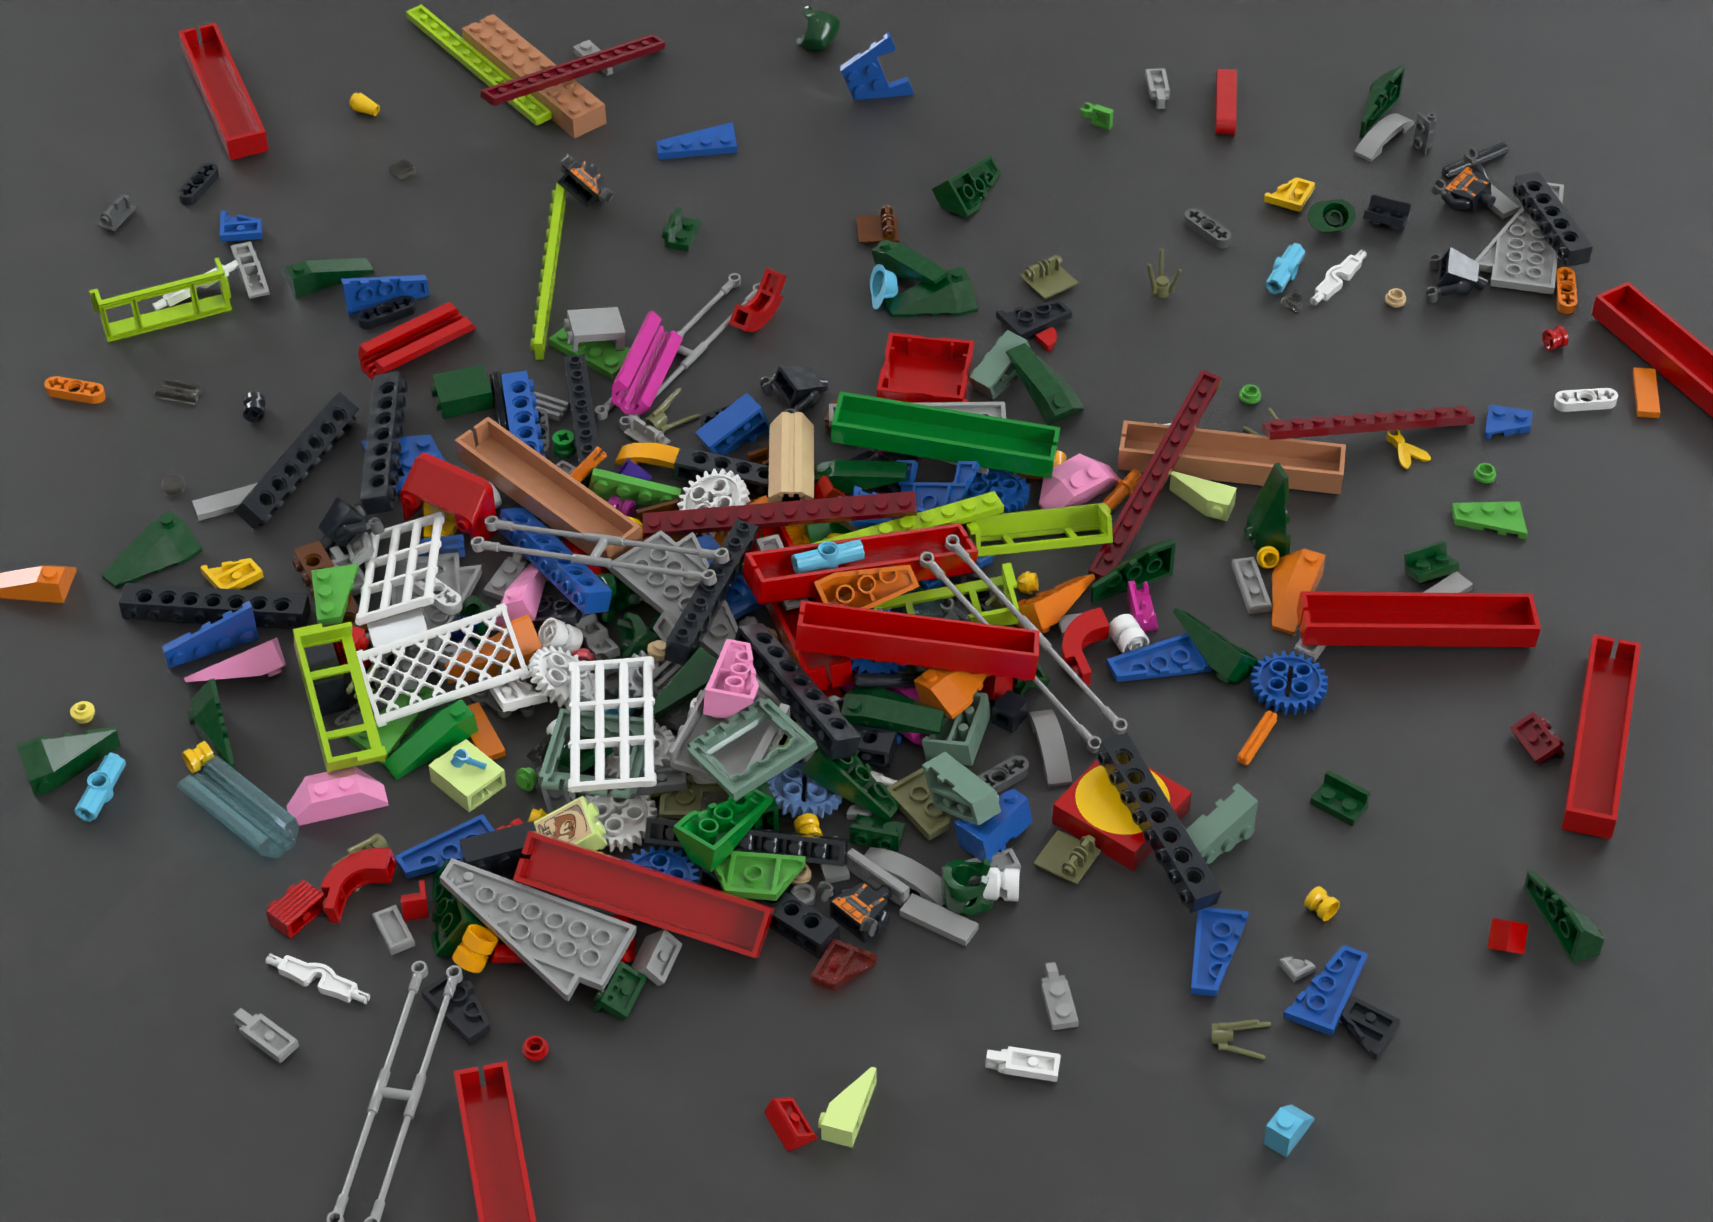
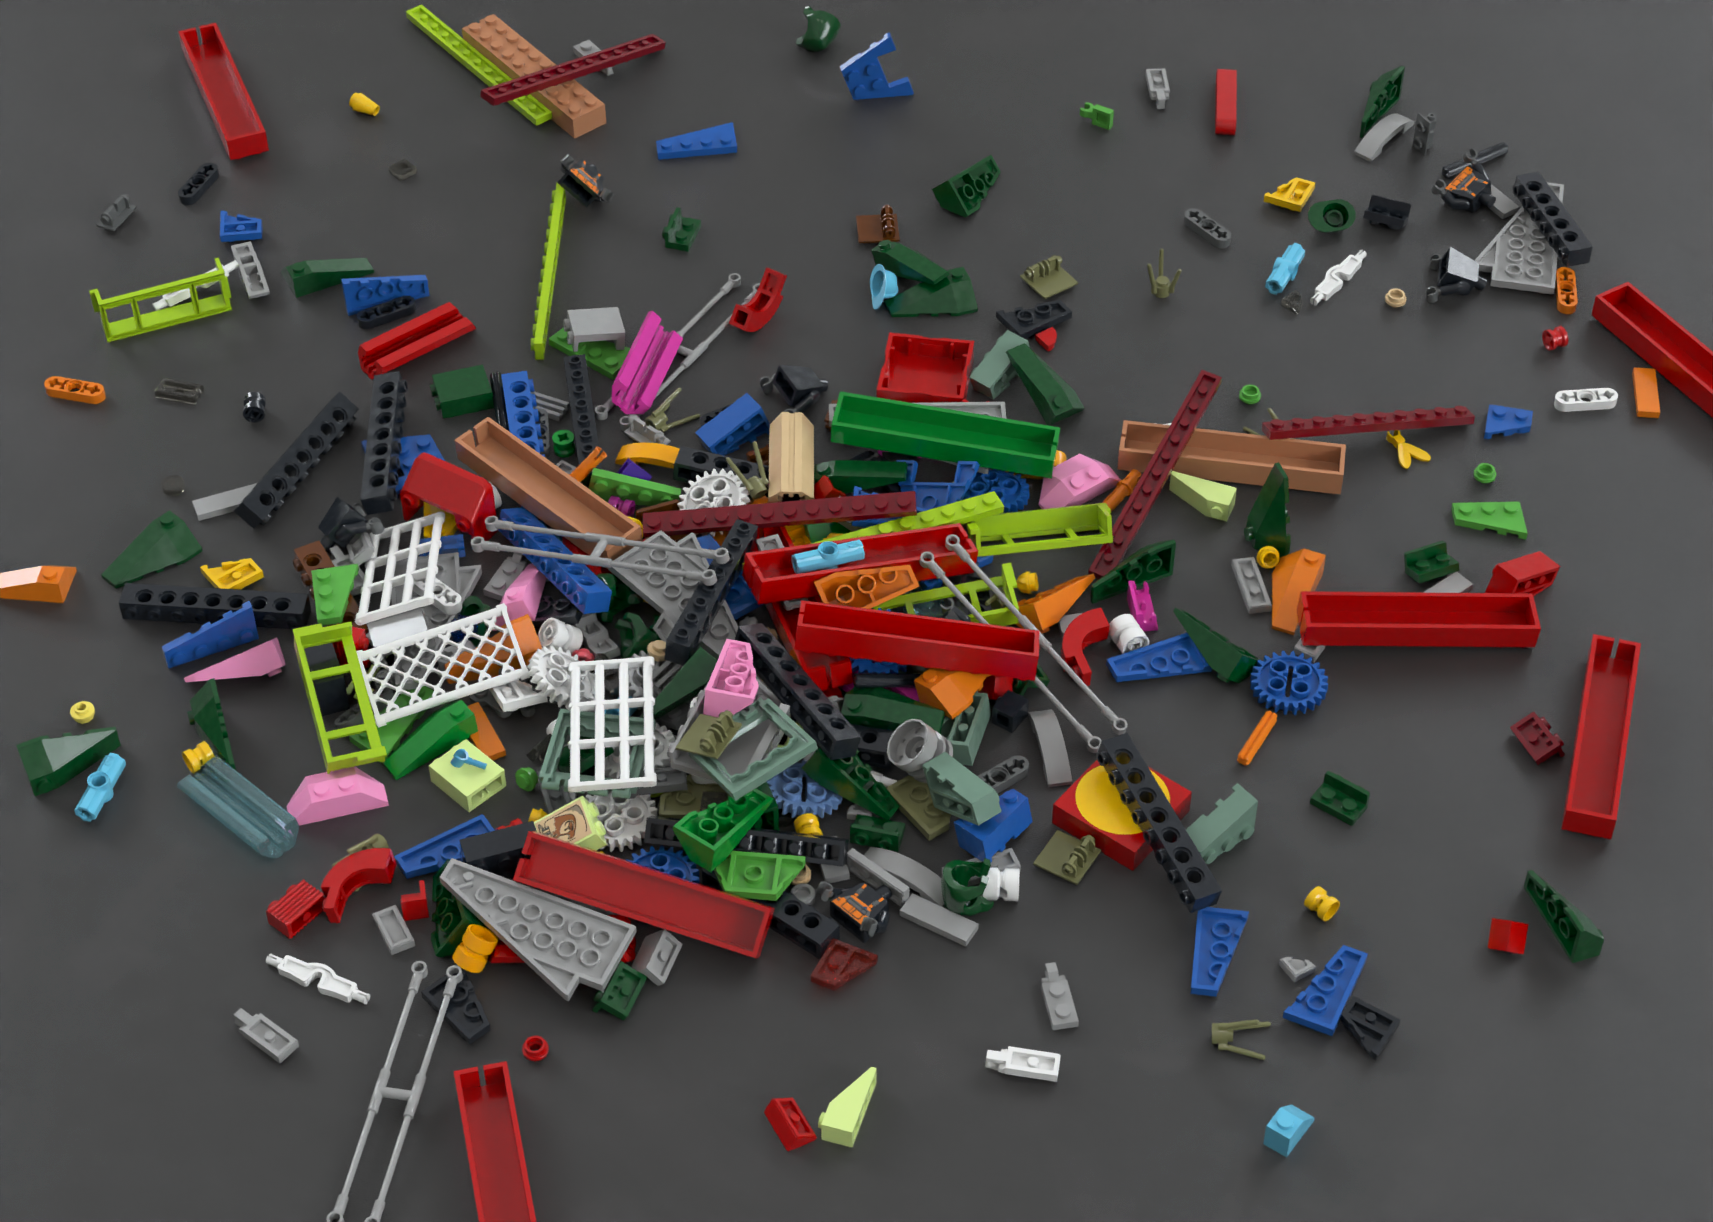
(709, 735): none -> olive hinge
(755, 486): none -> olive plant
(914, 745): none -> light grey wheel
(1523, 575): none -> red wedge

